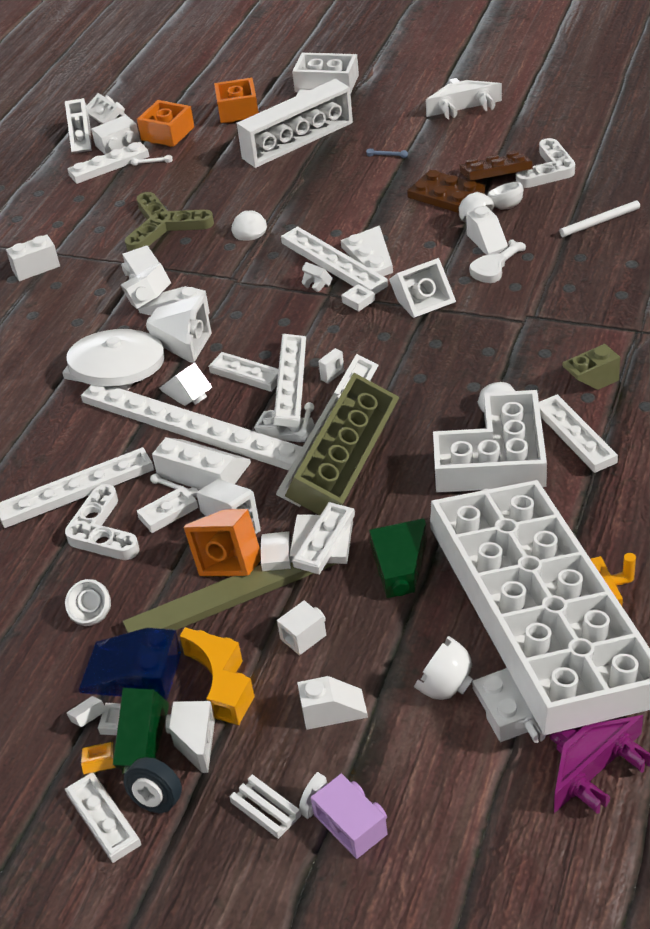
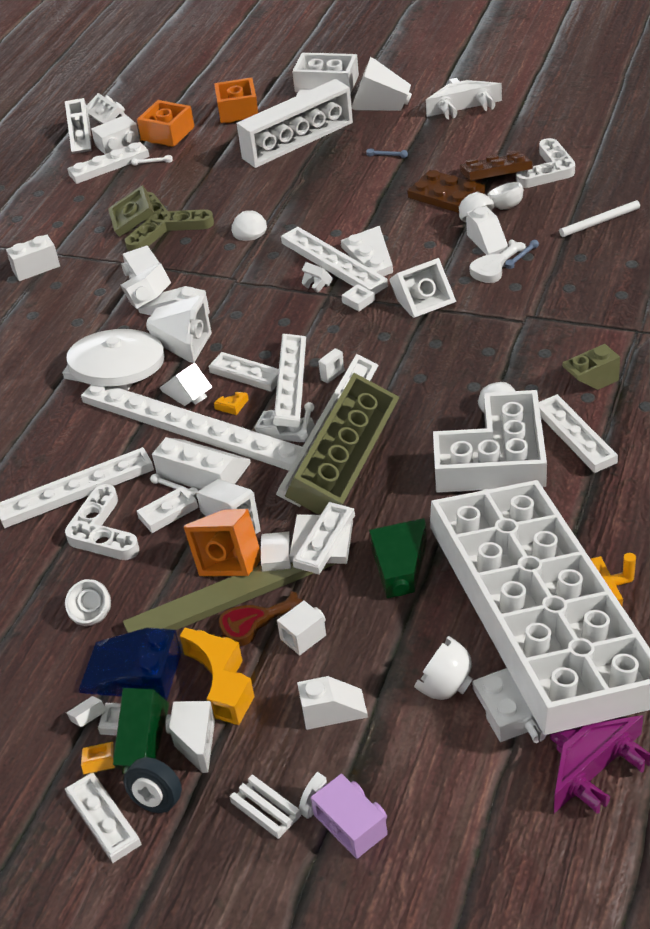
(131, 211): none -> olive plate
(231, 404): none -> light orange tile
(244, 621): none -> reddish brown piece
(381, 89): none -> white slope
(510, 263): none -> sand blue hinge

